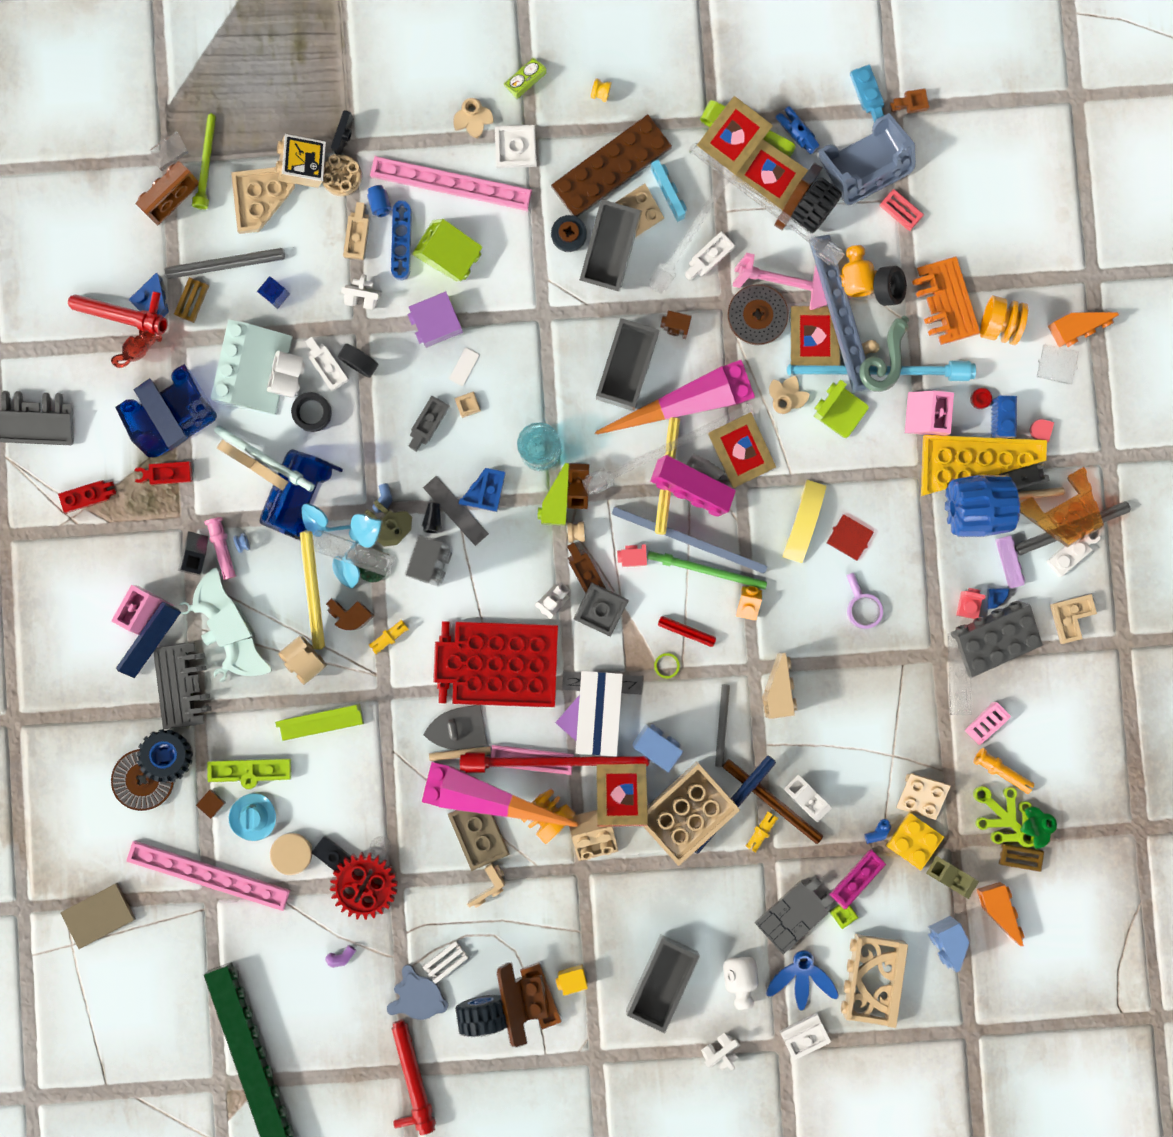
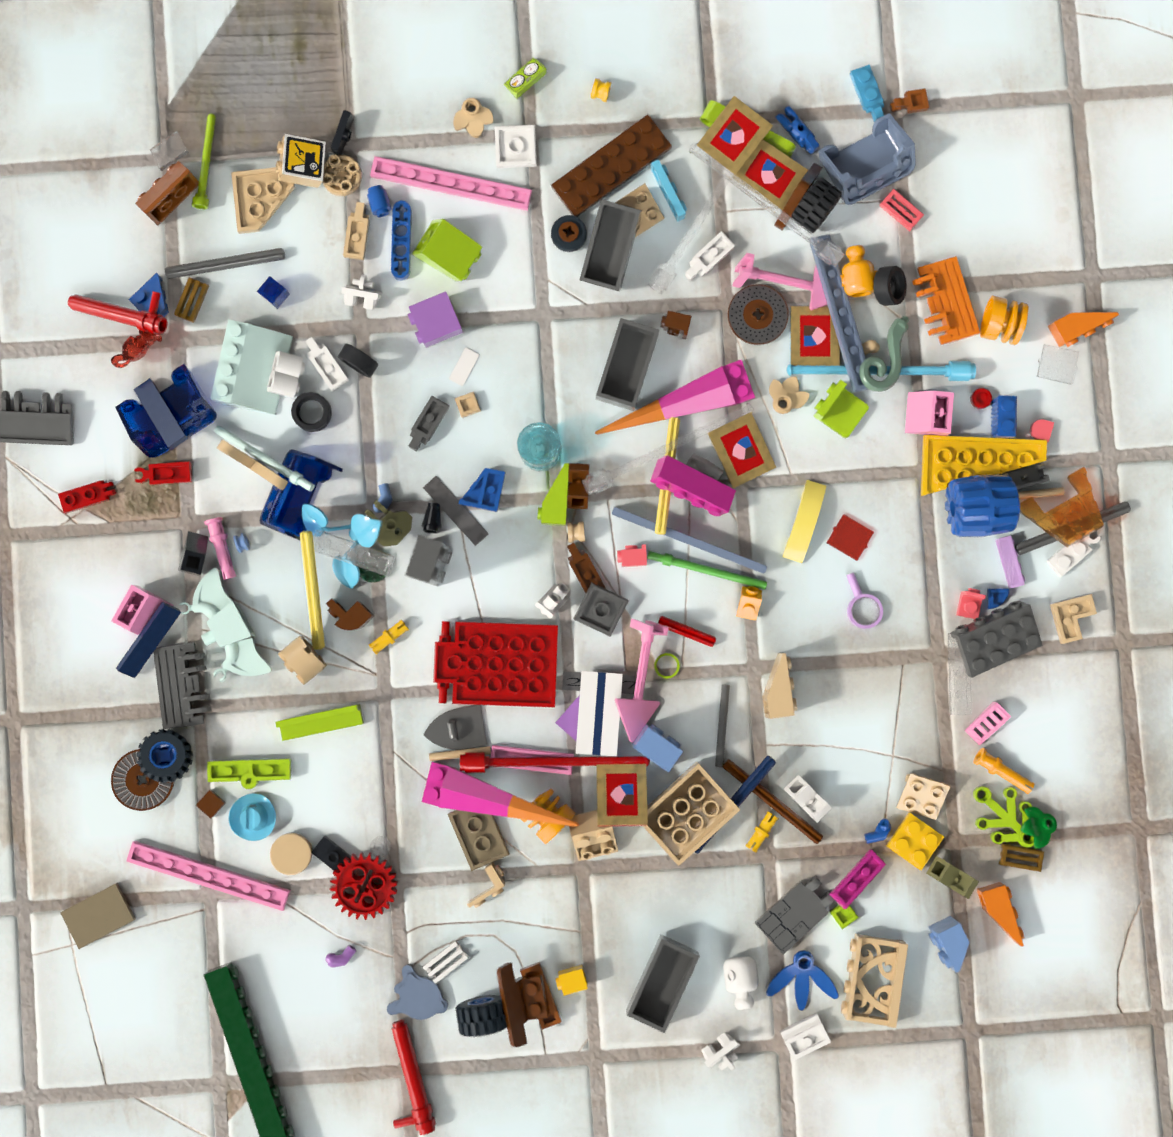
(636, 711): none -> bright pink piece

